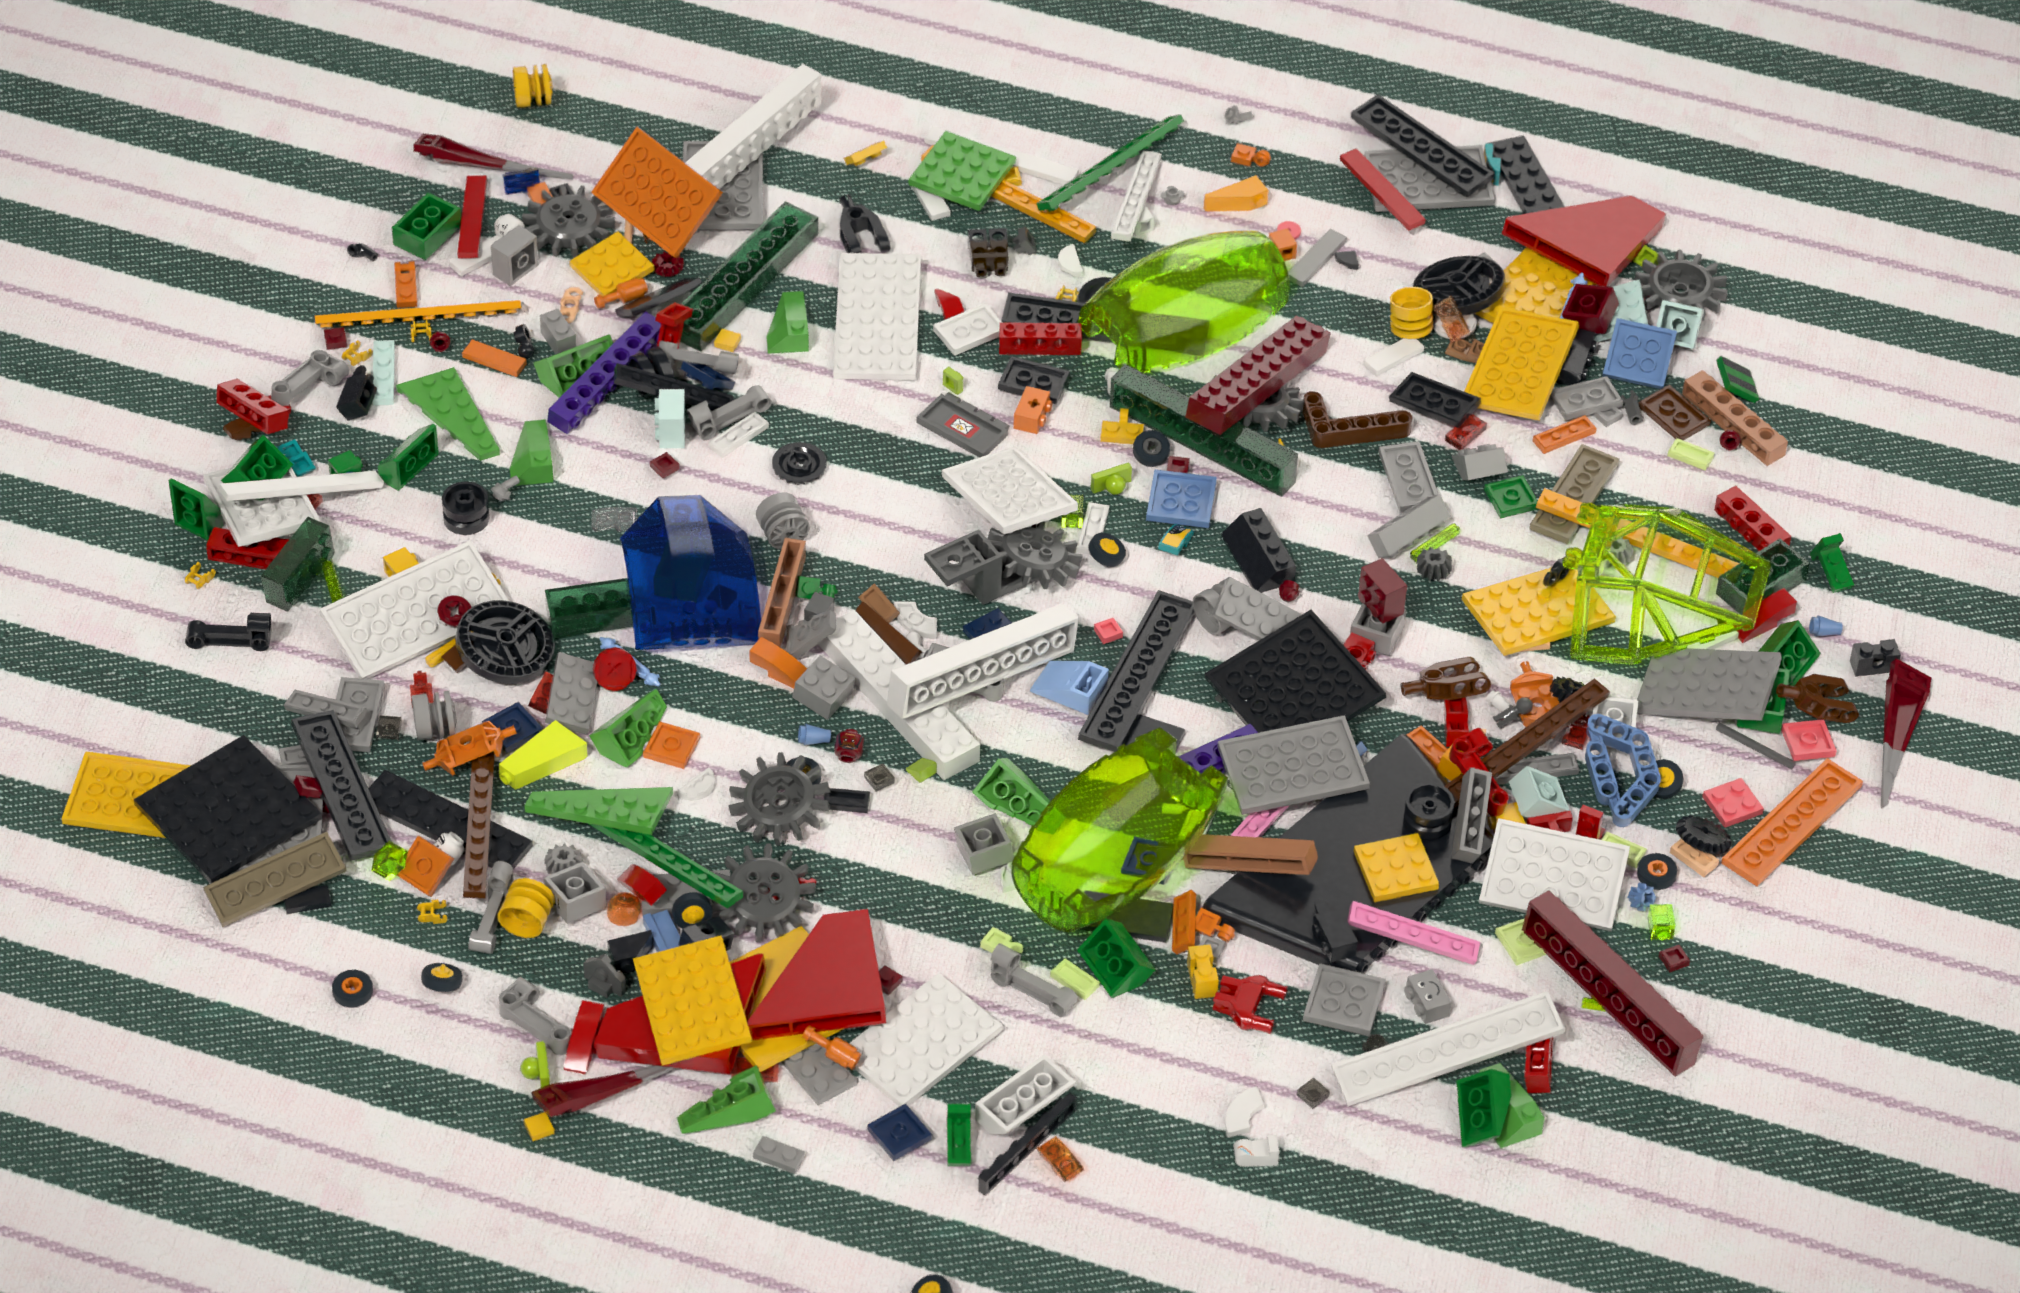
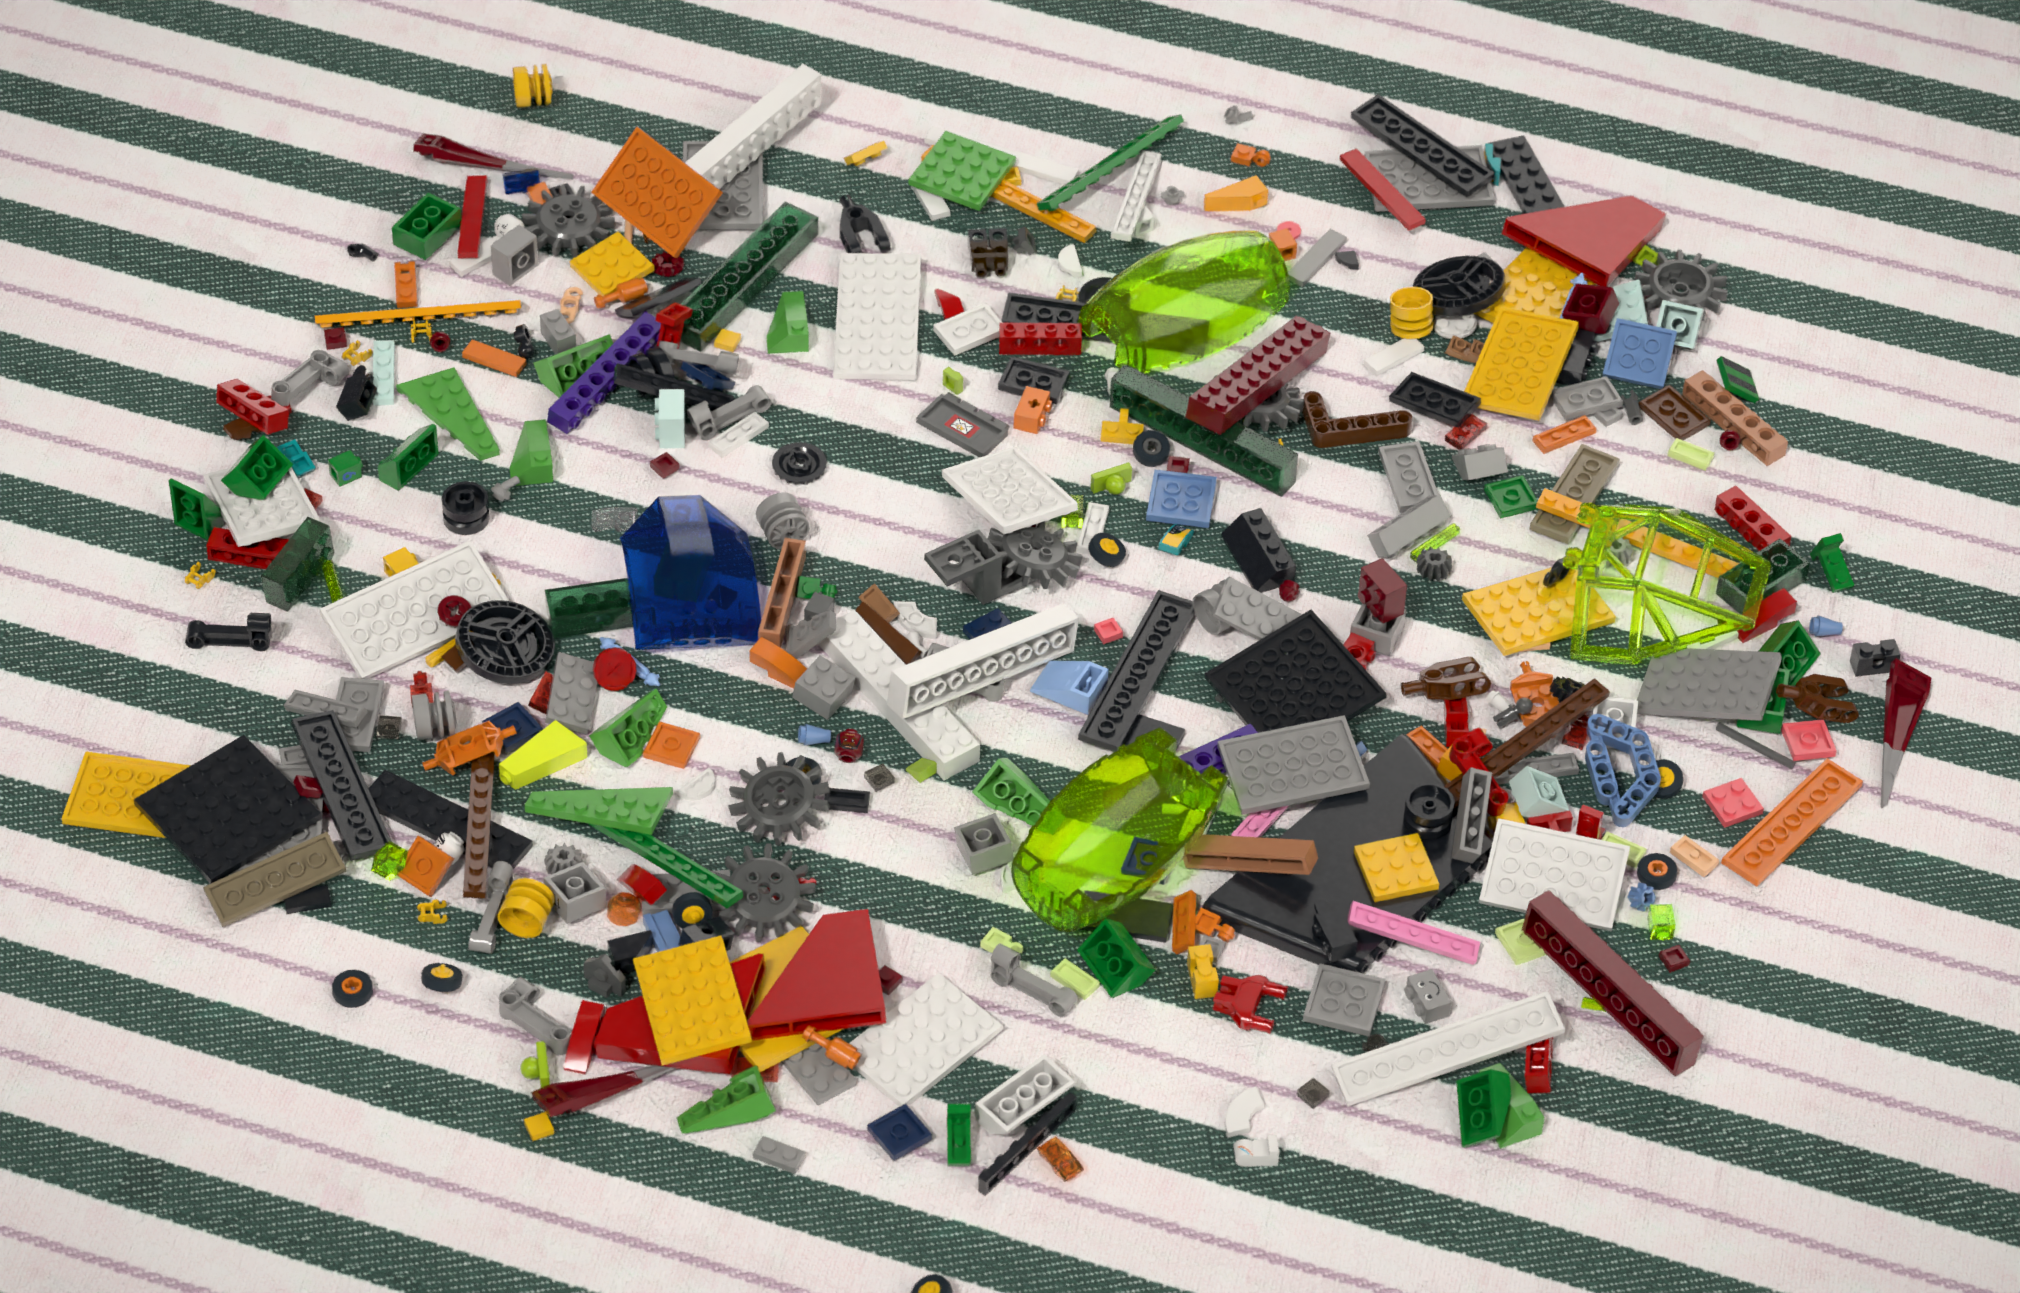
(301, 485): white tile -> none
(1451, 318): clear orange slope -> none
(1703, 834): black gear -> none

